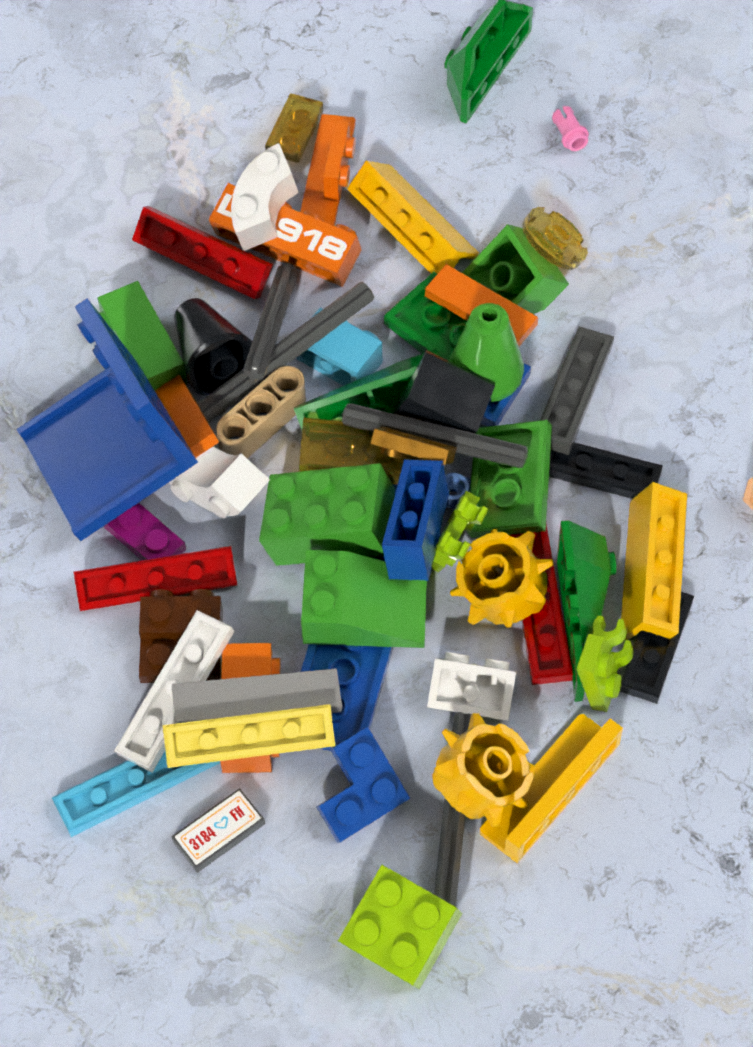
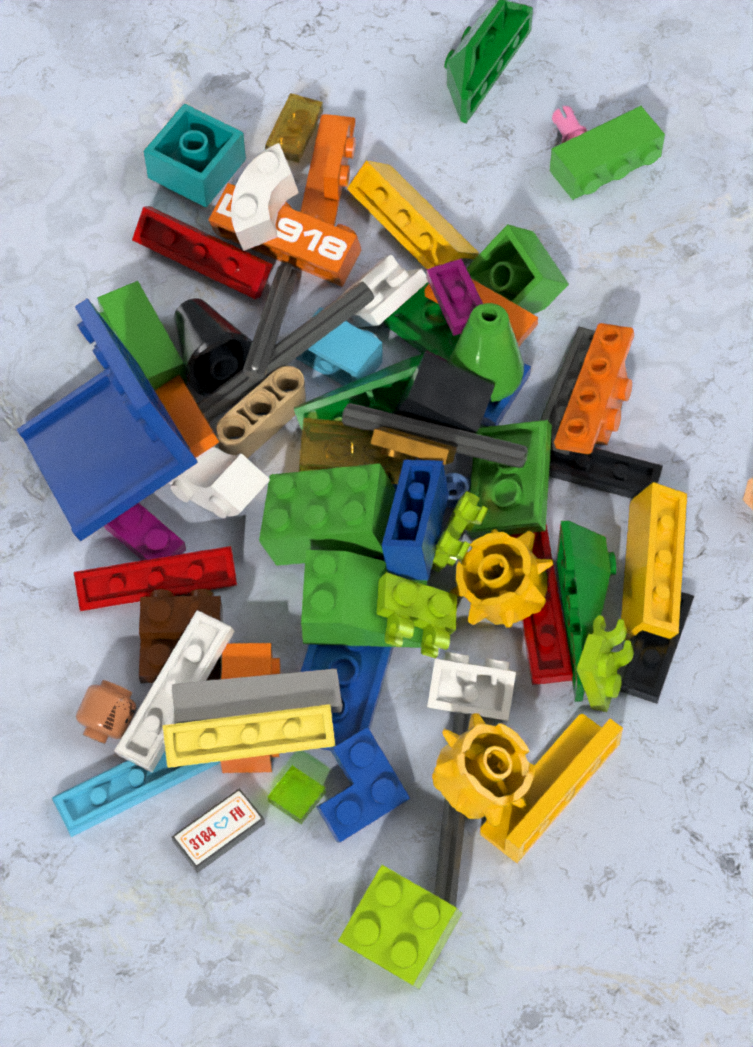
(106, 711): none -> nougat head
(195, 155): none -> teal brick
(296, 794): none -> clear neon green tile
(390, 289): none -> white bracket
(417, 605): none -> lime plate
(454, 293): none -> magenta plate
(554, 238): clear yellow tile -> none
(598, 392): none -> orange bracket
(606, 152): none -> bright green brick

